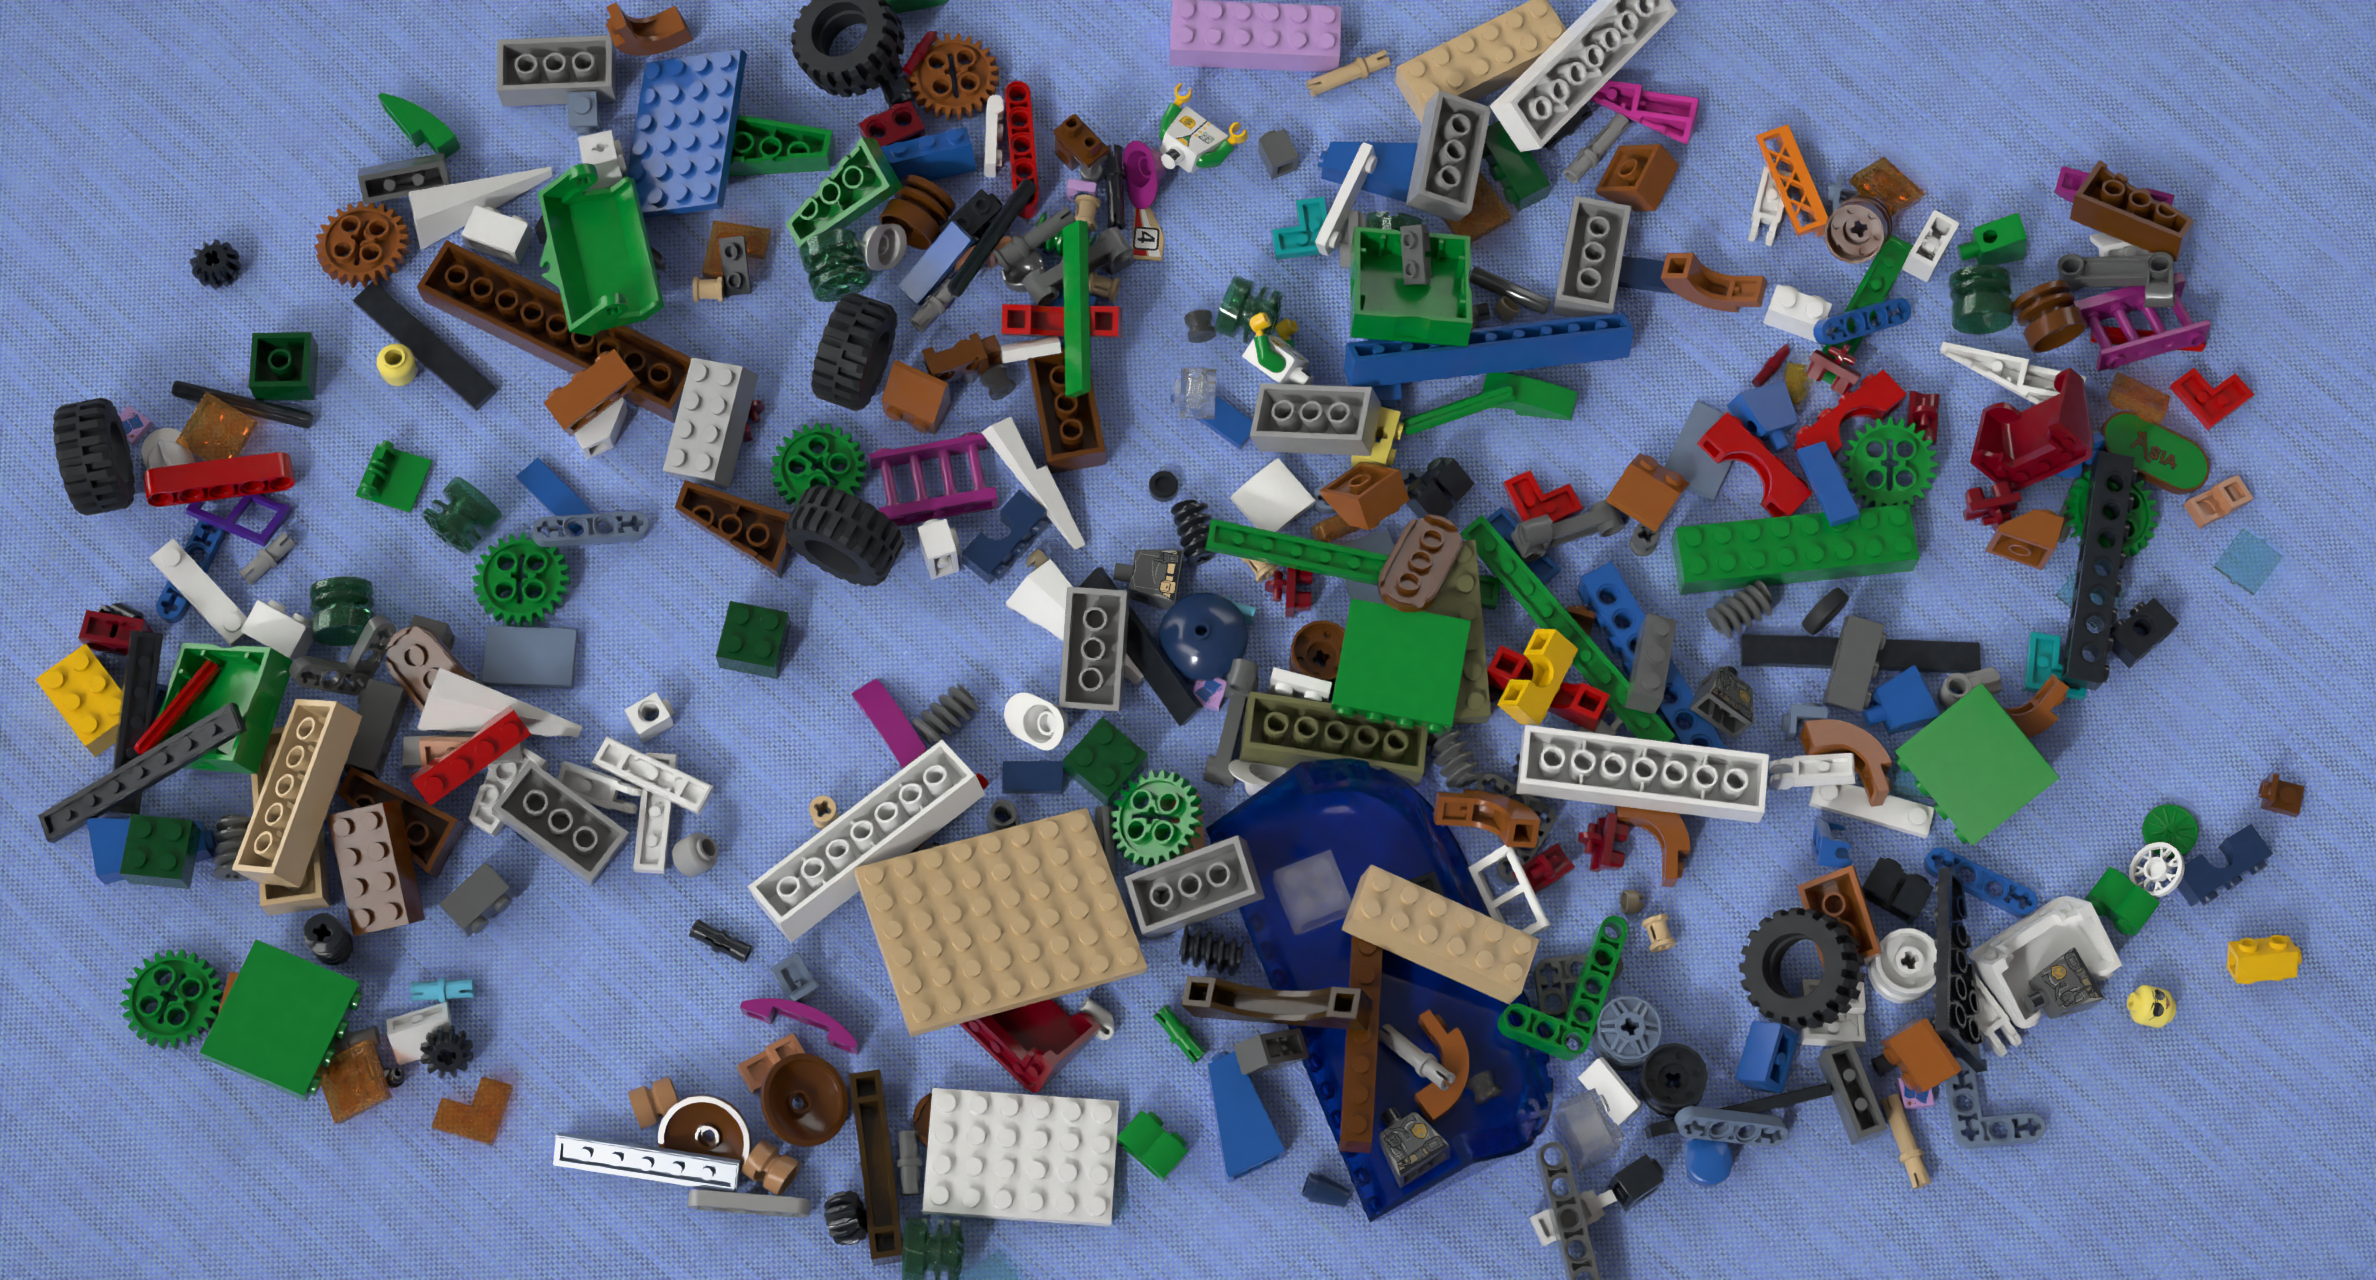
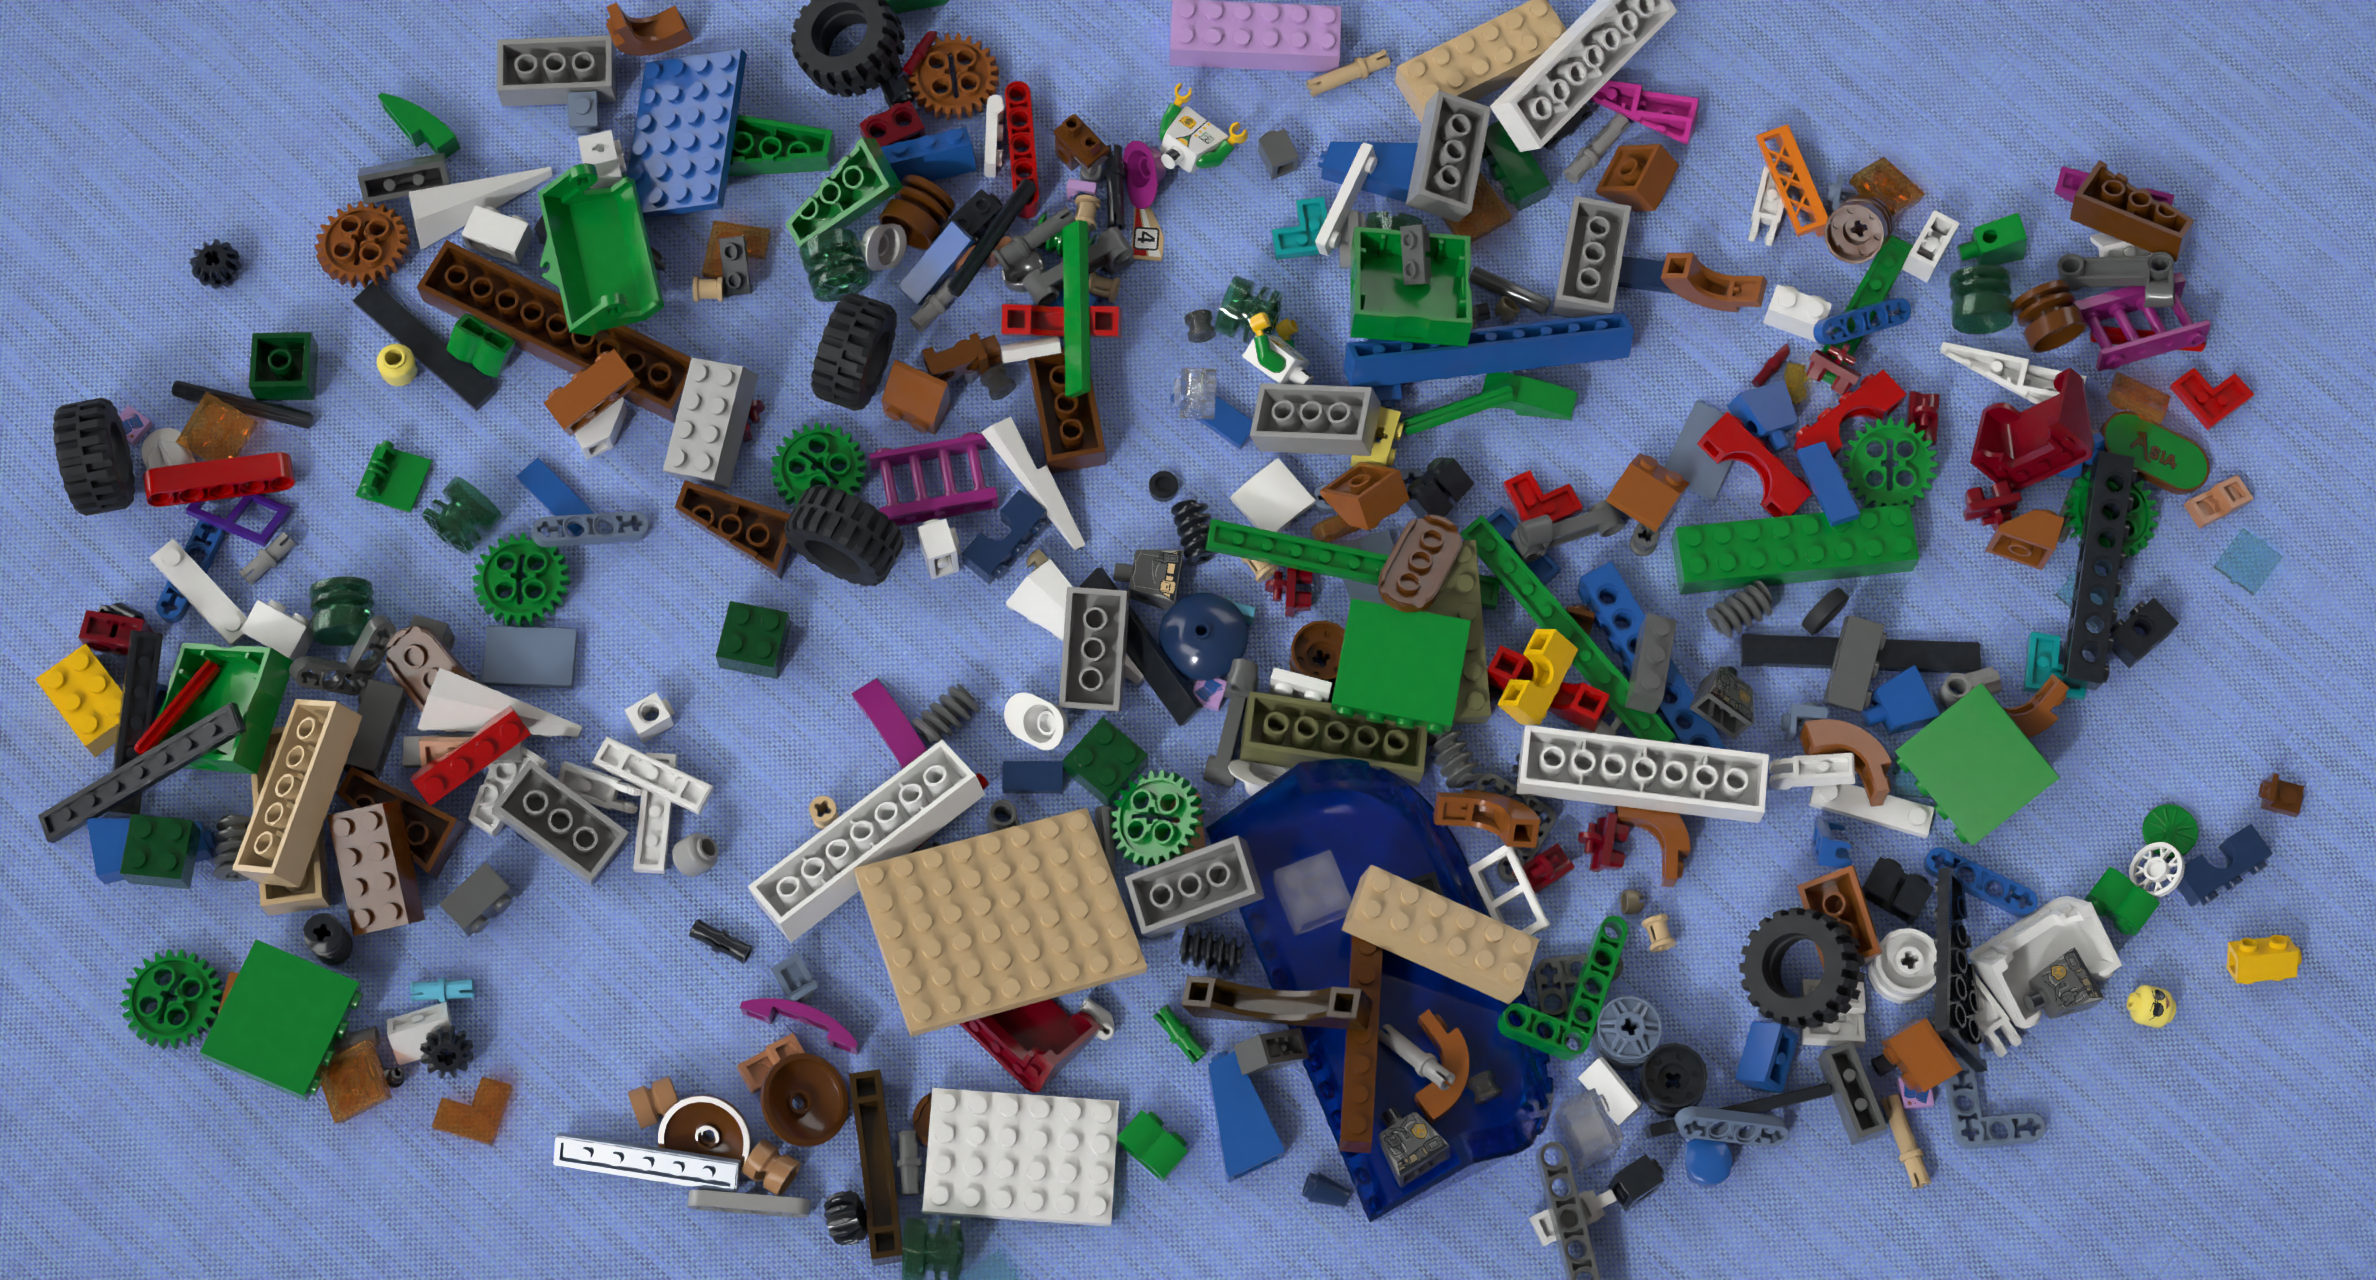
(480, 345): none -> green brick

